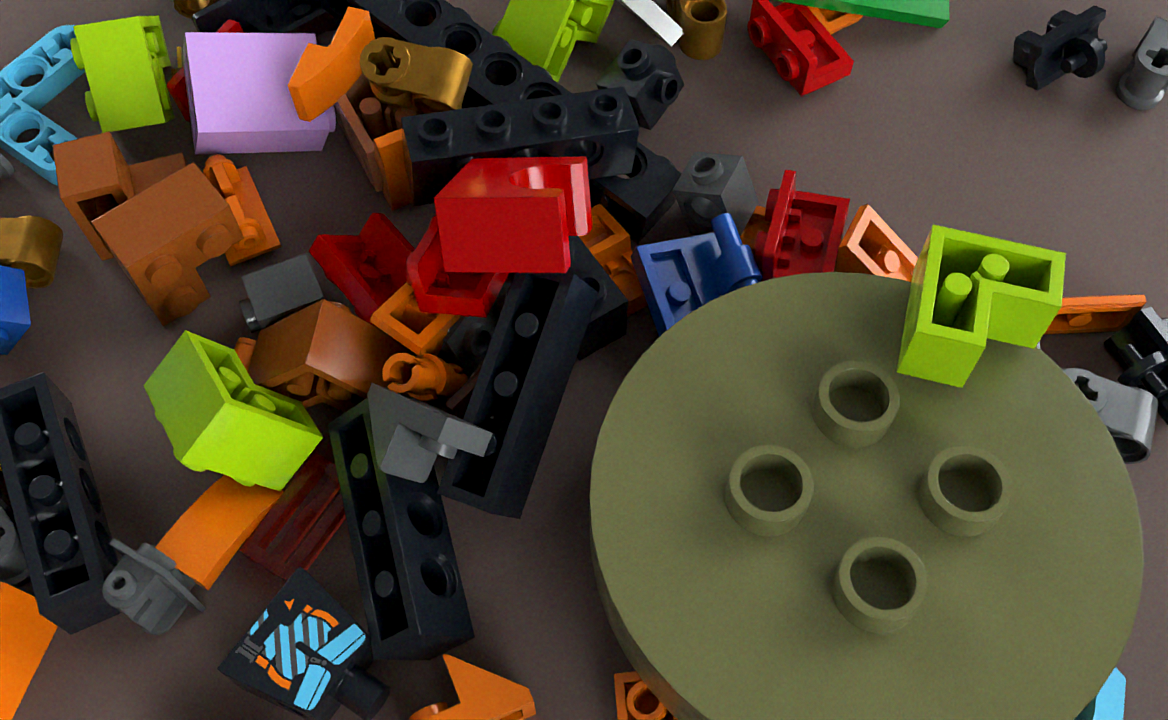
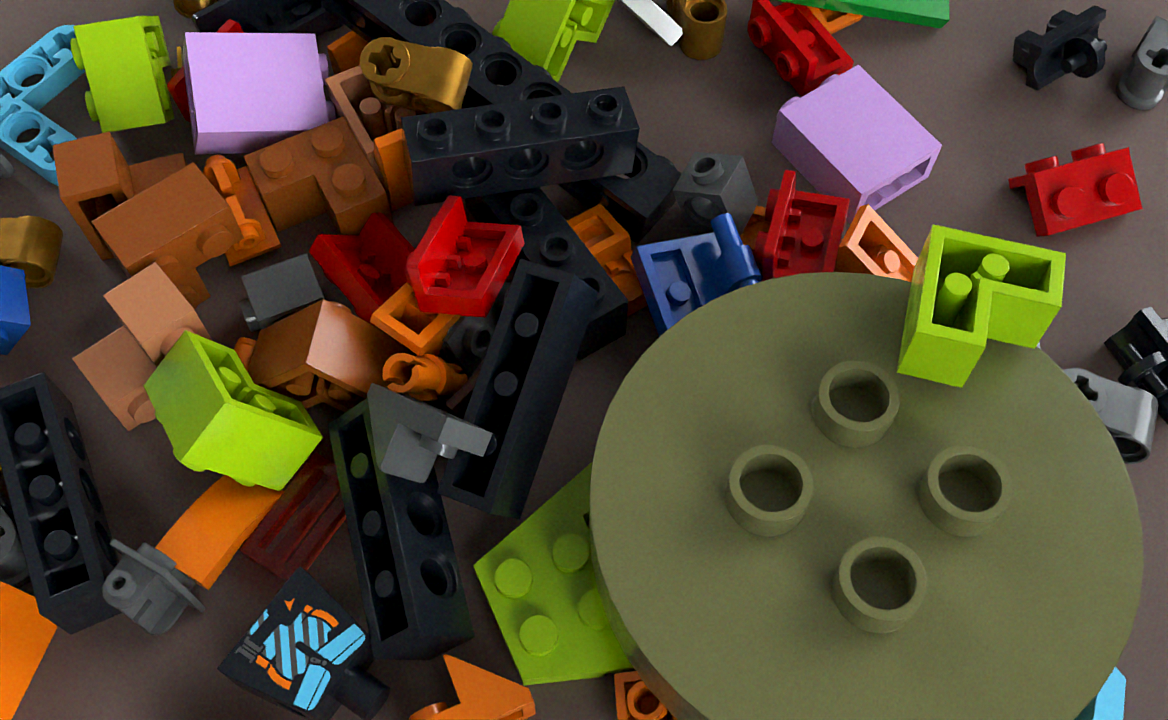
(152, 321): none -> nougat brick
(318, 175): none -> dark orange brick
(330, 71): orange slope -> none
(513, 214): red piece -> none
(548, 595): none -> lime wing
(648, 77): black brick -> none
(855, 141): none -> lavender brick
(1079, 191): none -> red bracket
(1095, 313): orange slope -> none

